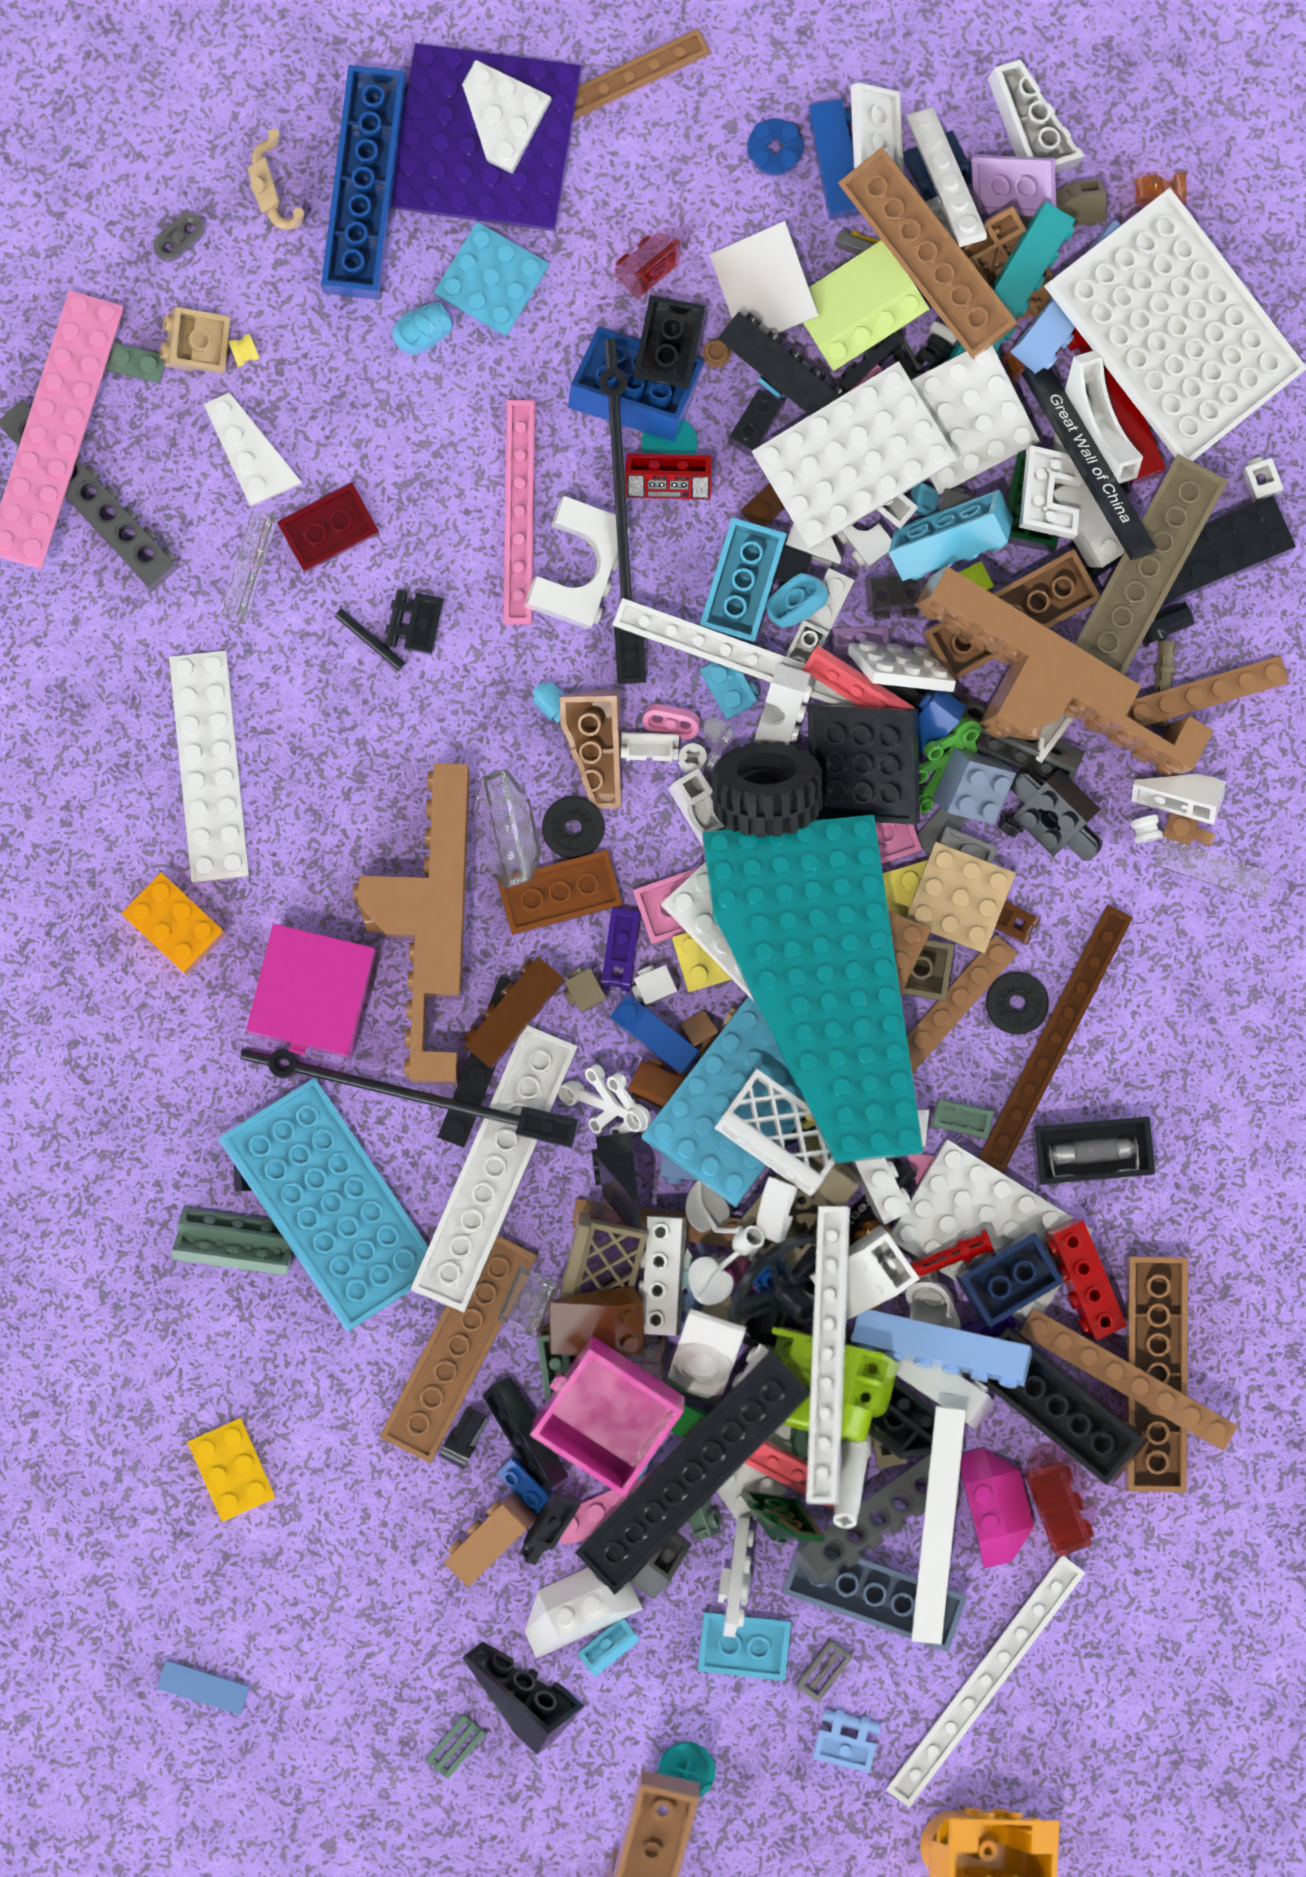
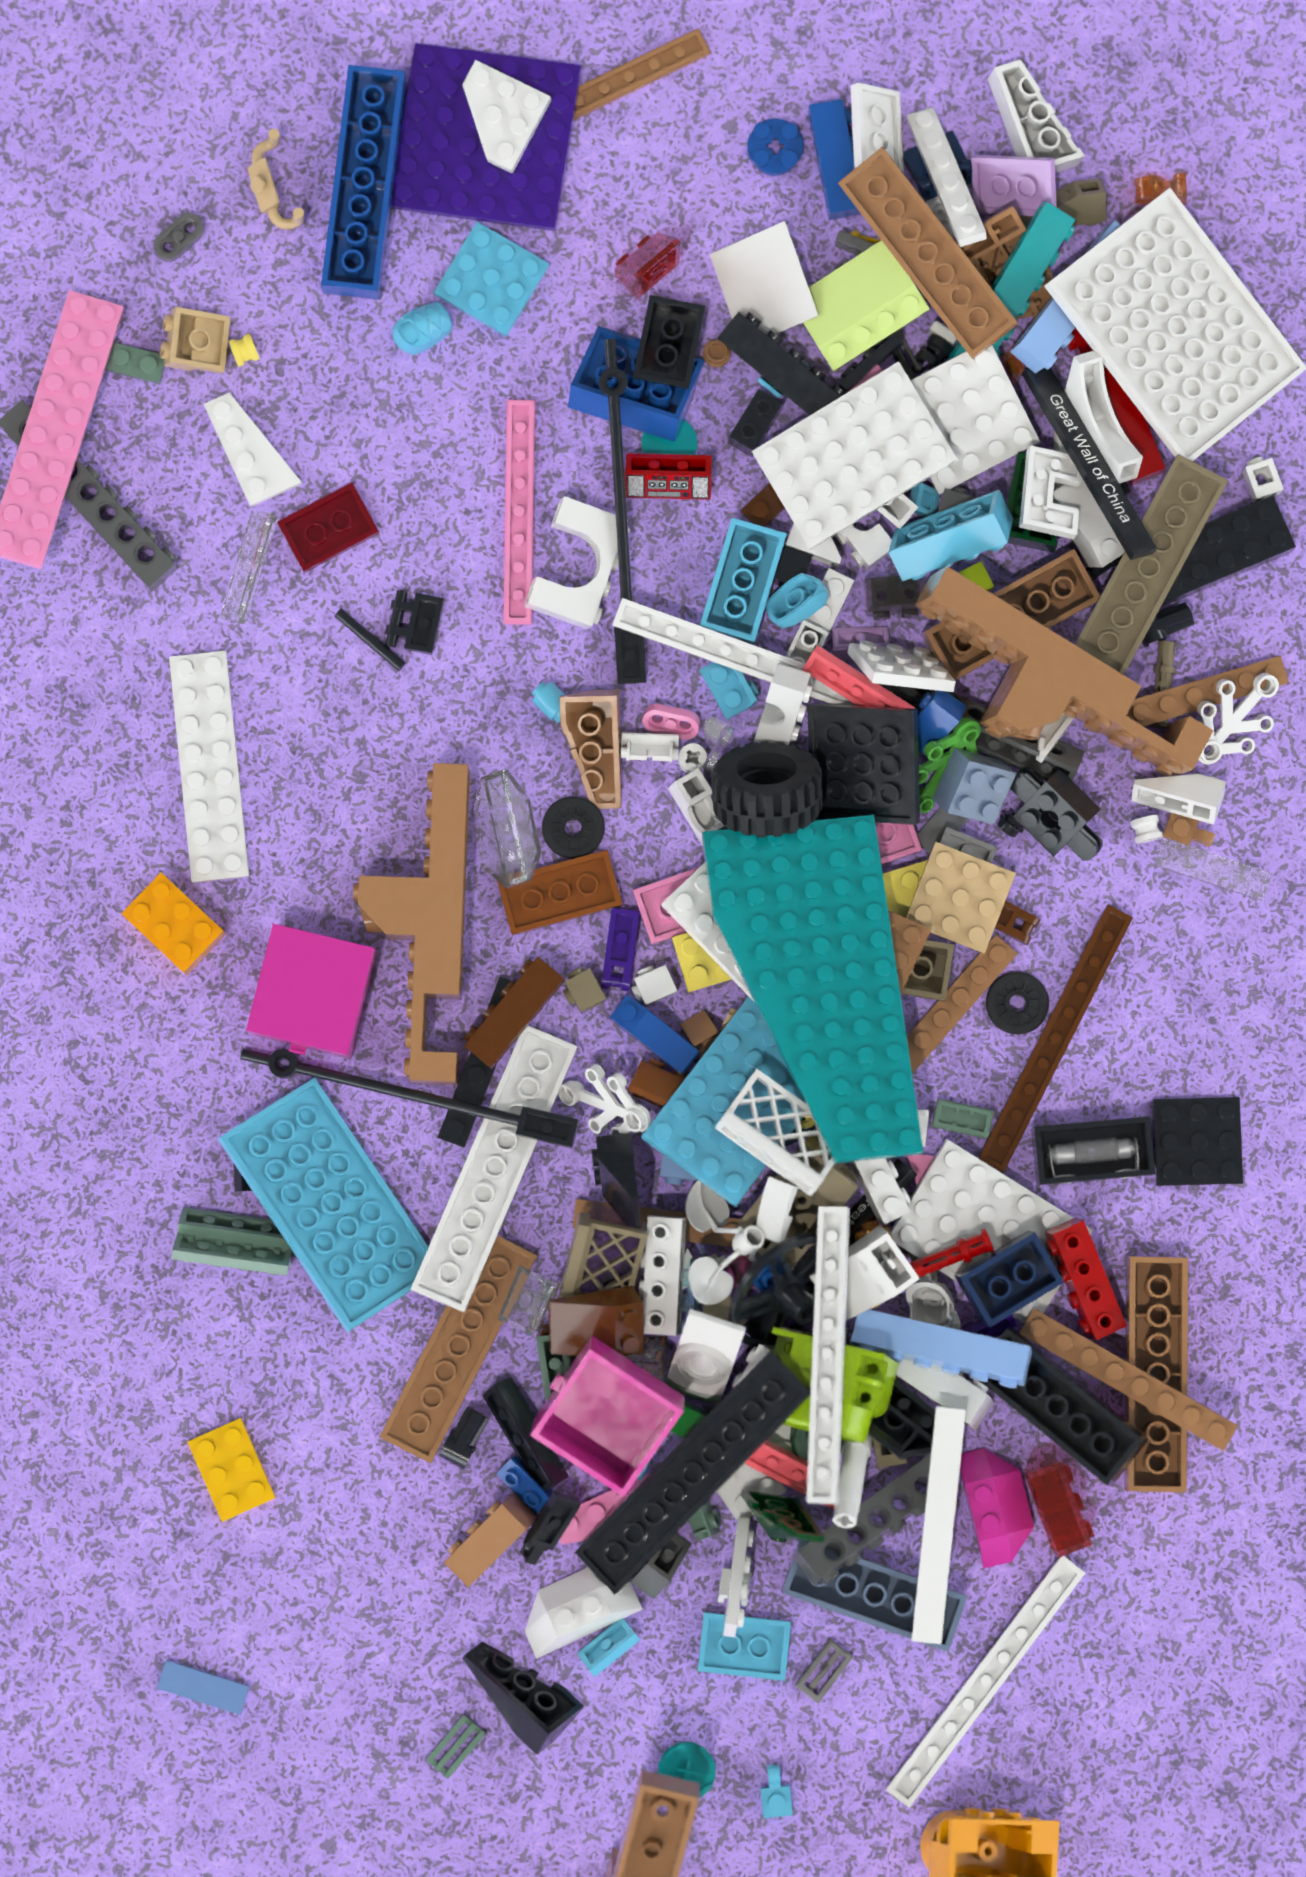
(775, 1797): none -> medium azure plate
(843, 1749): light blue plate -> none
(1197, 1141): none -> black plate
(1233, 721): none -> white plant

